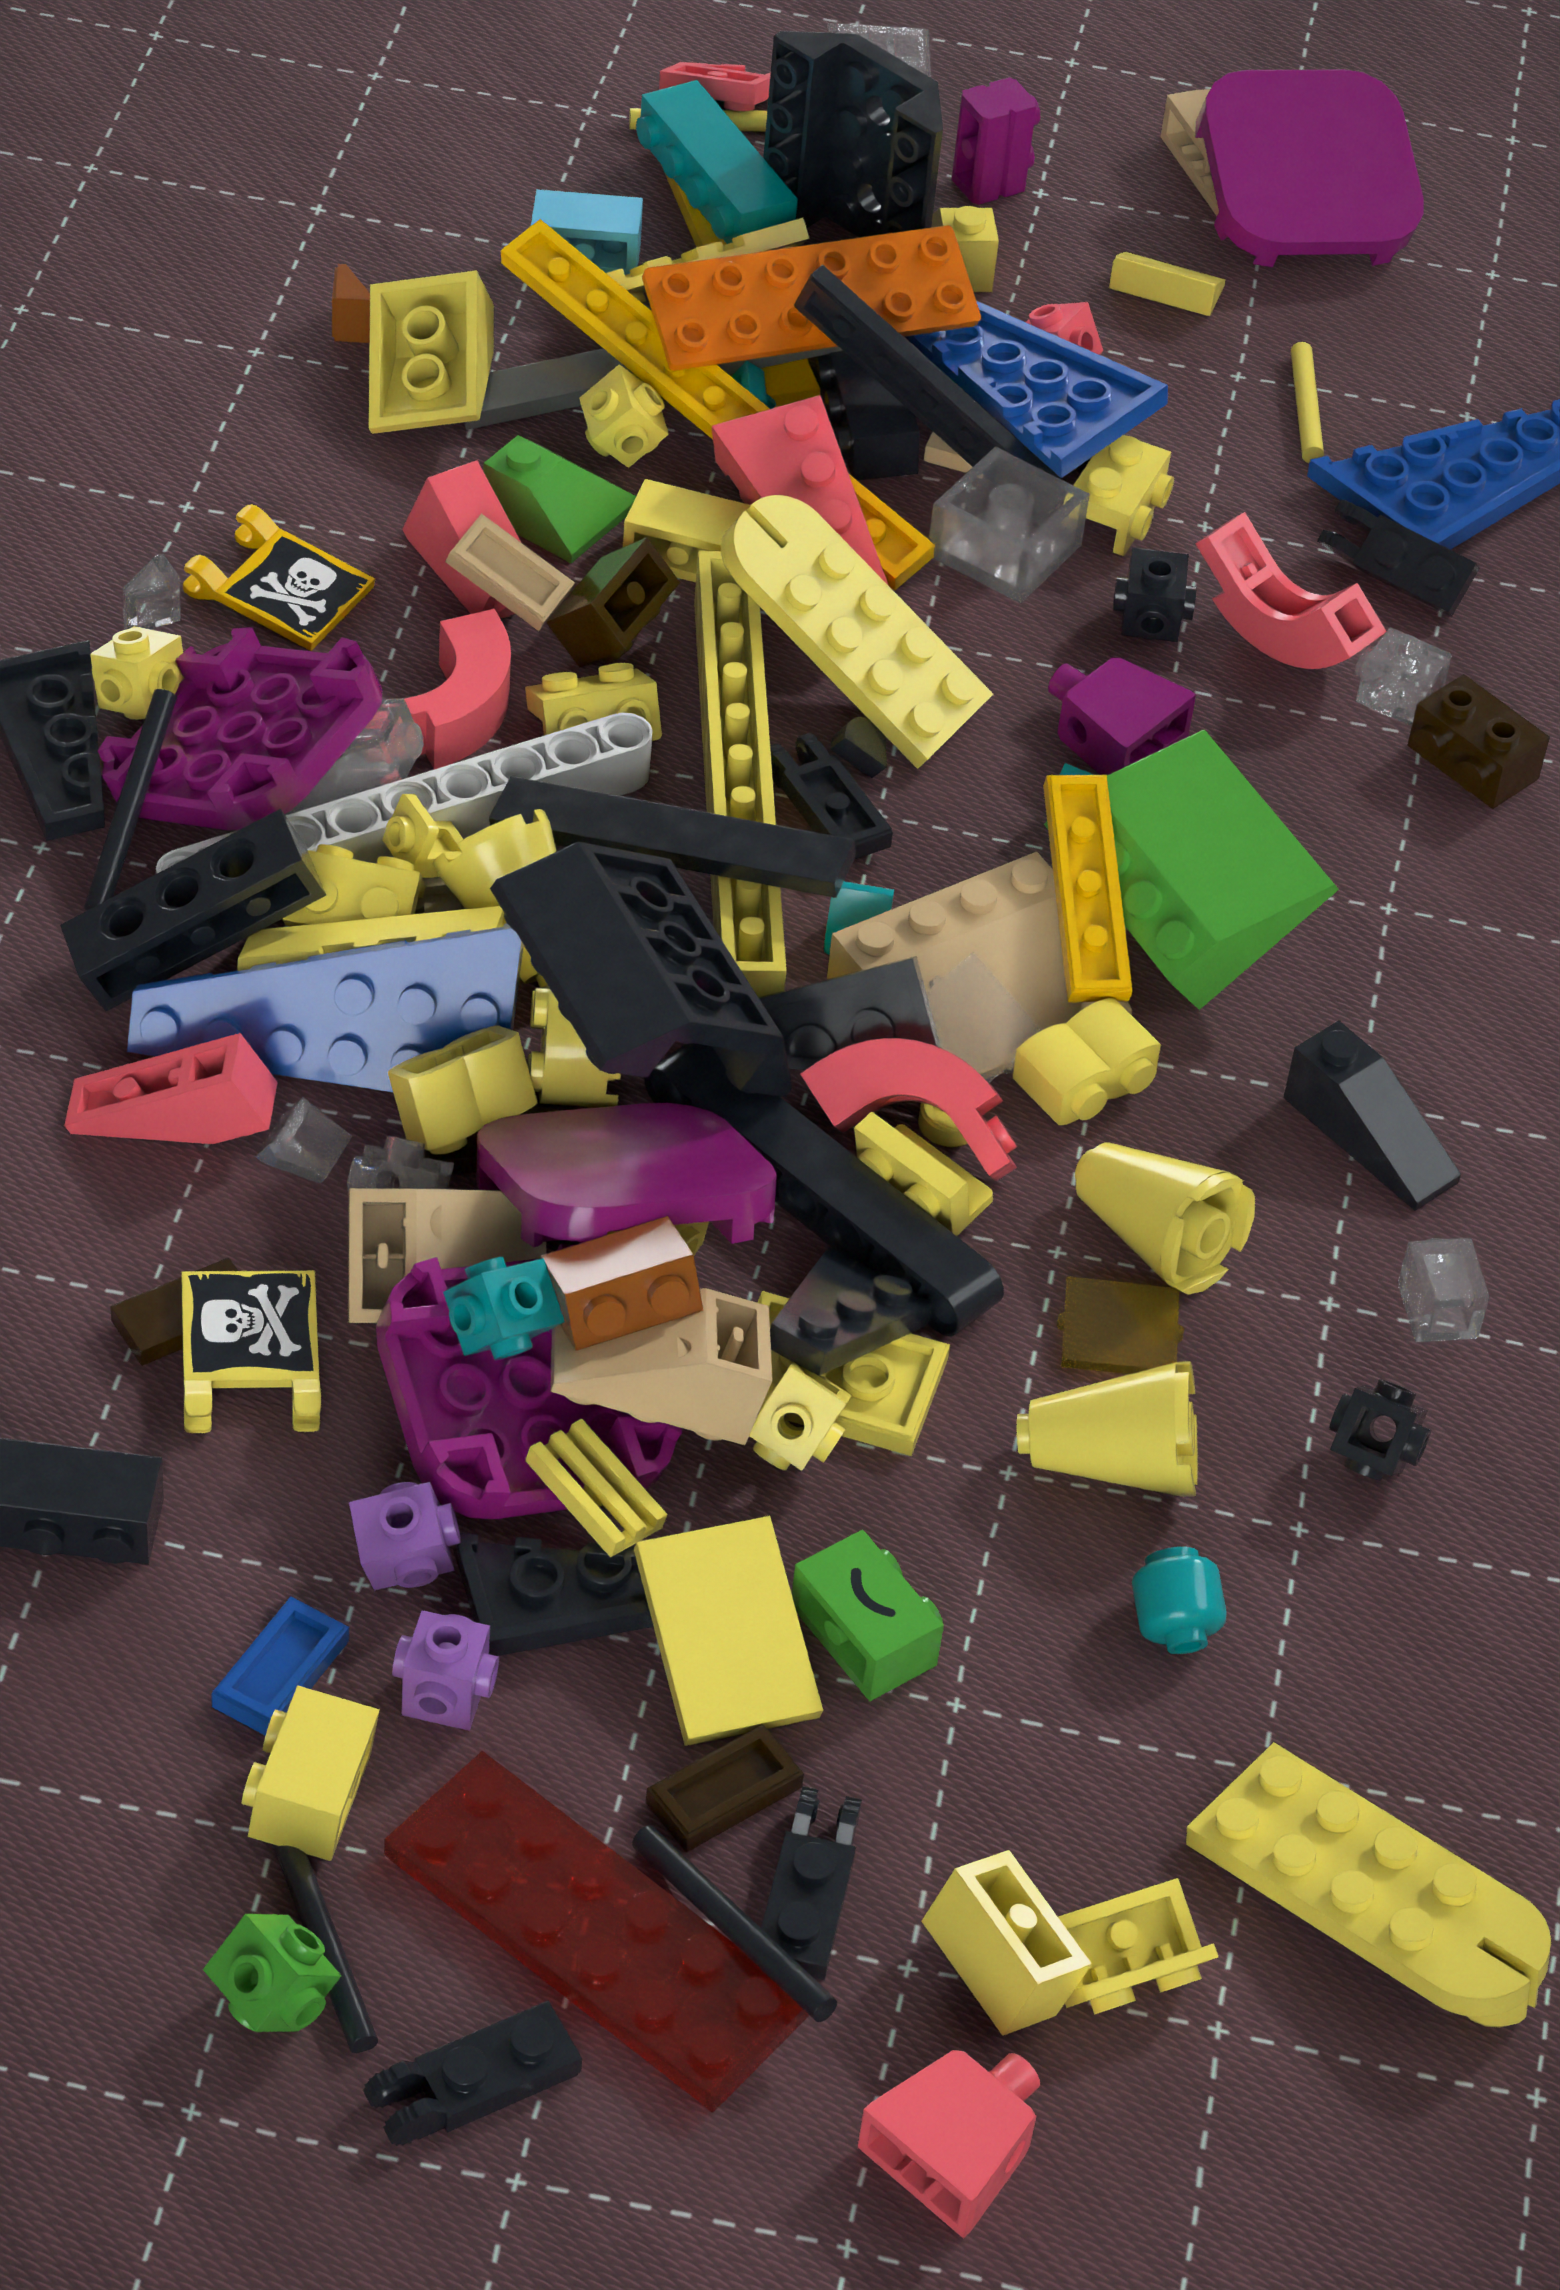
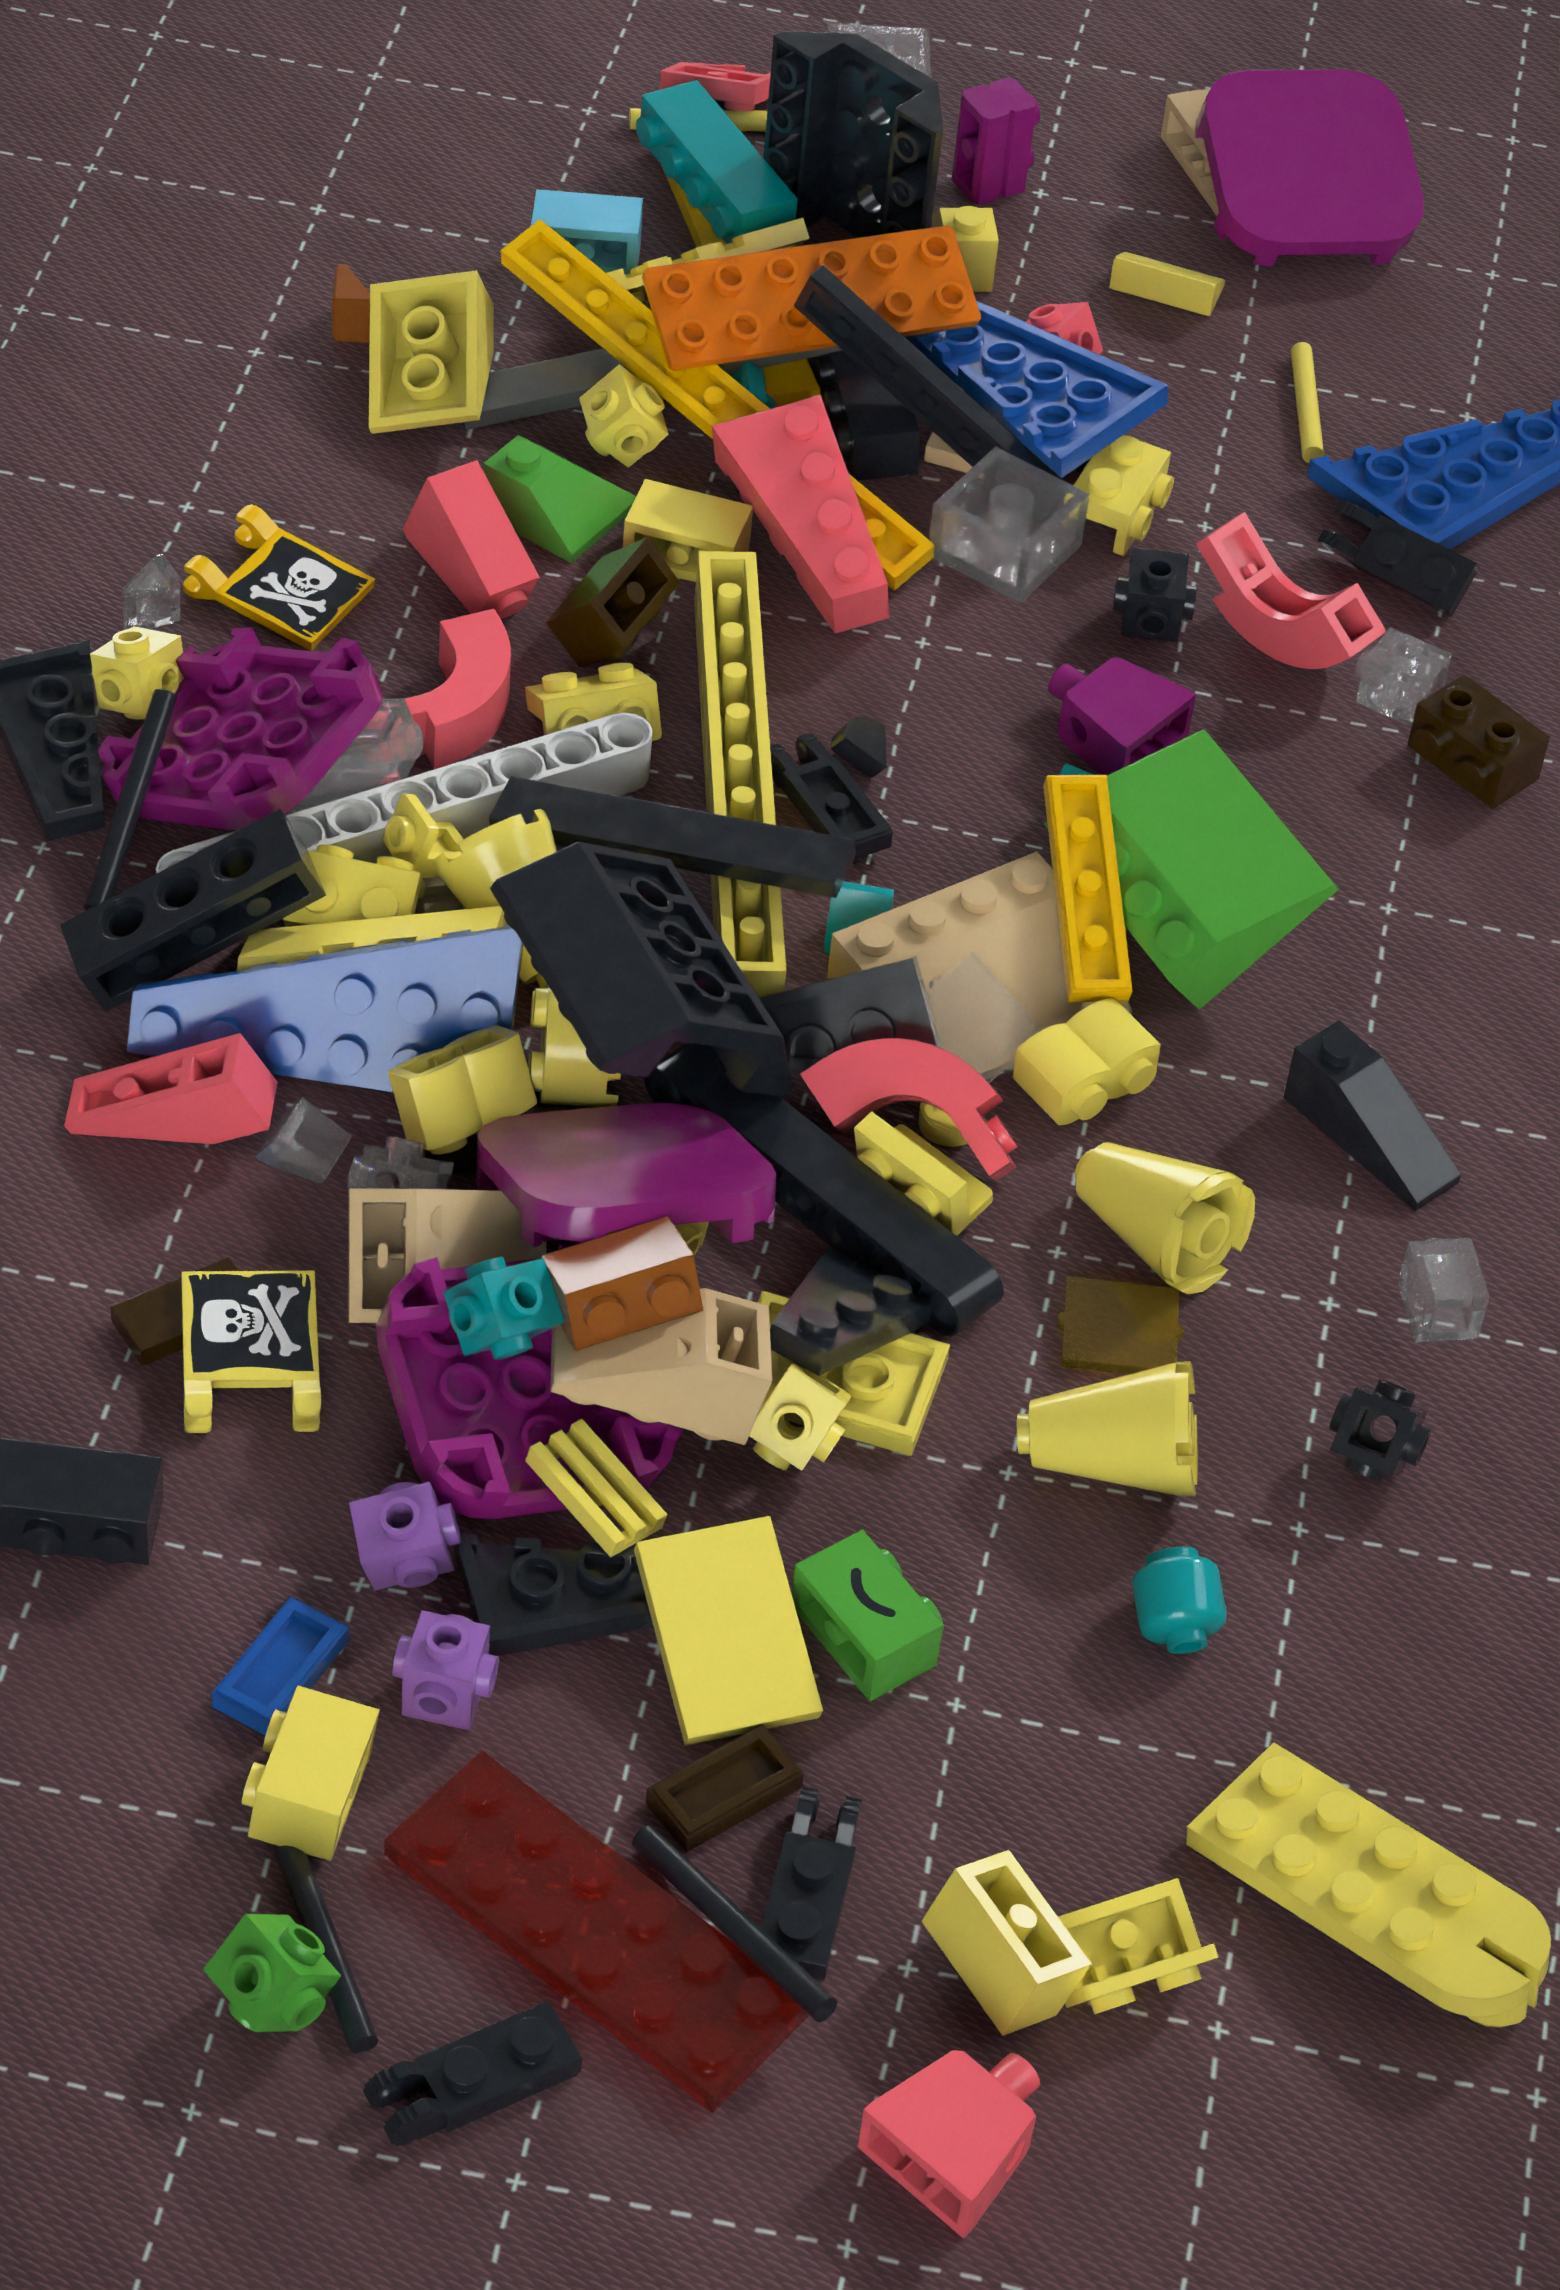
(510, 572): tan tile -> none
(851, 625): light yellow plate -> none

